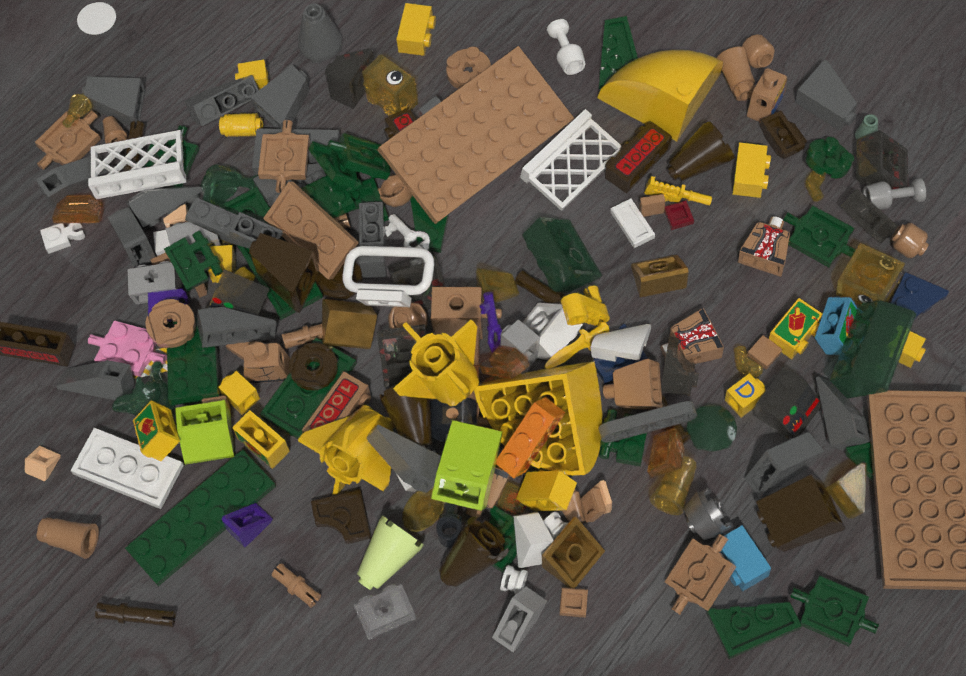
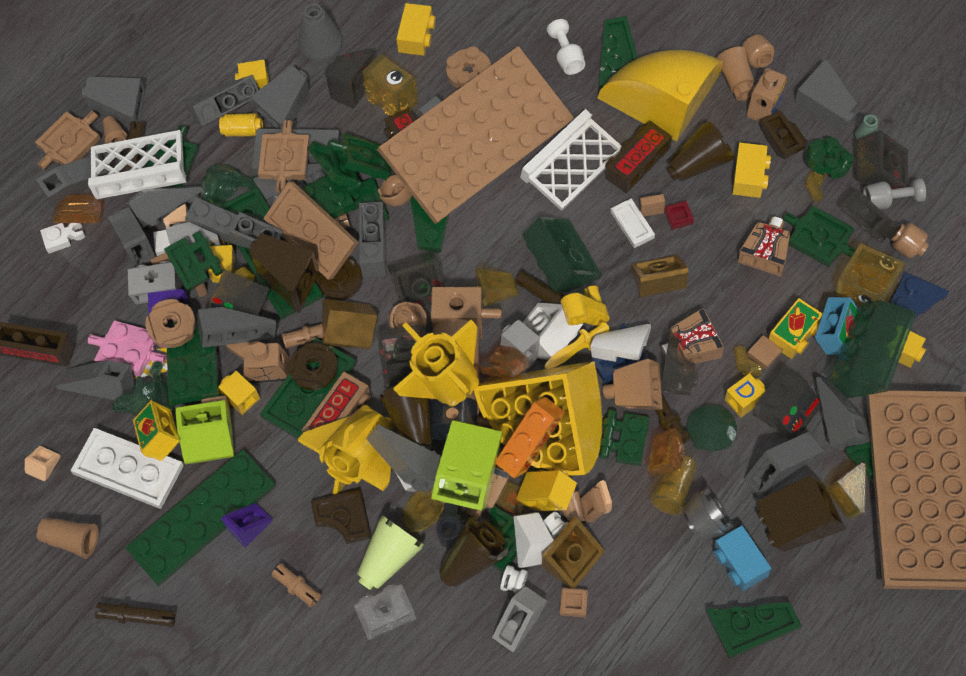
(78, 106): clear yellow cone -> none
(96, 18): white sticker -> none
(261, 439): yellow brick -> none
(386, 293): white bar -> none
(409, 235): white piece -> none
(488, 308): dark purple piece -> none
(647, 421): dark grey beam -> none
(673, 193): yellow piece -> none
(700, 574): medium nougat plate -> none
(834, 611): dark green plate -> none

